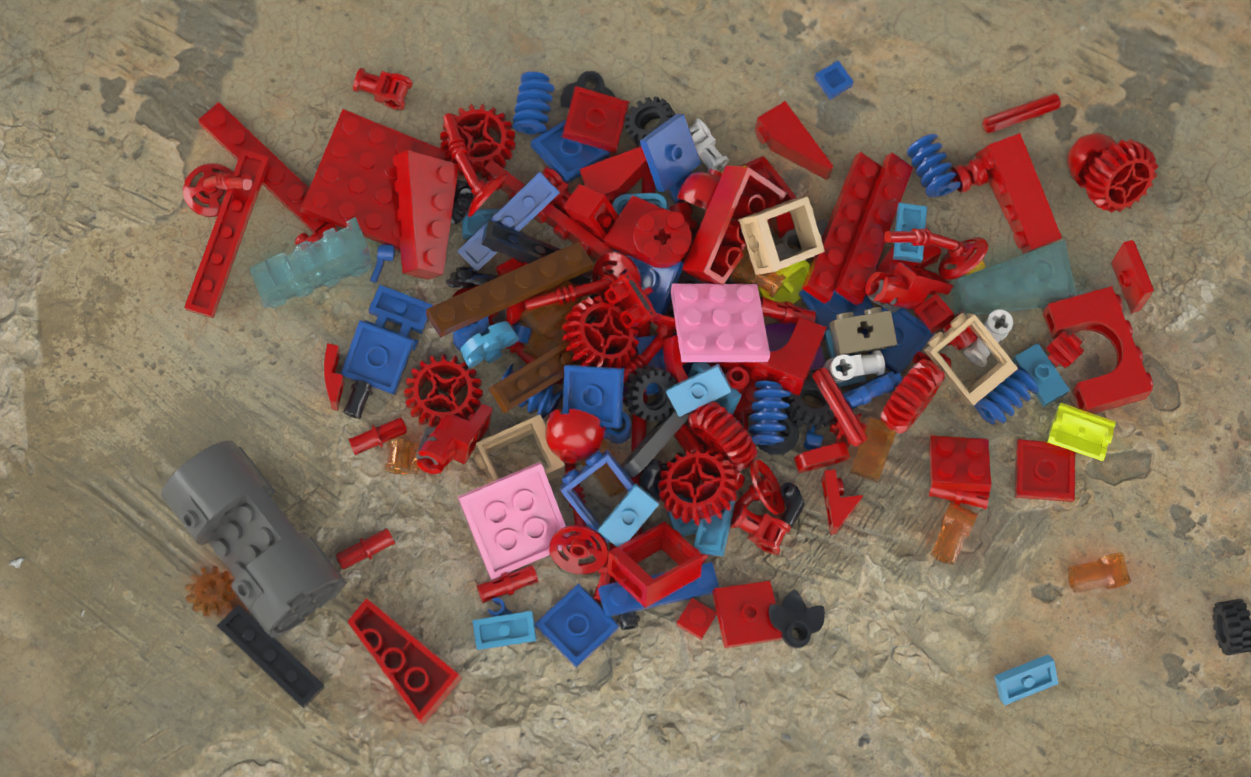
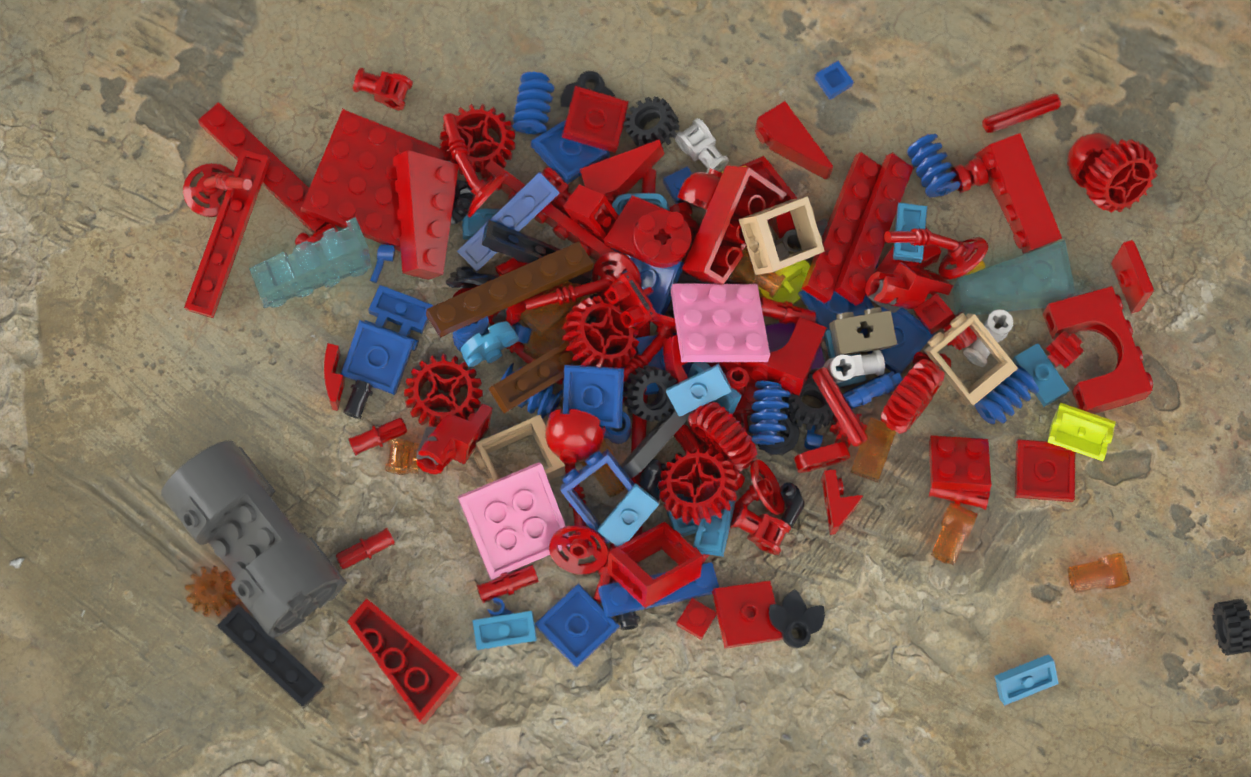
(670, 152): blue plate -> none

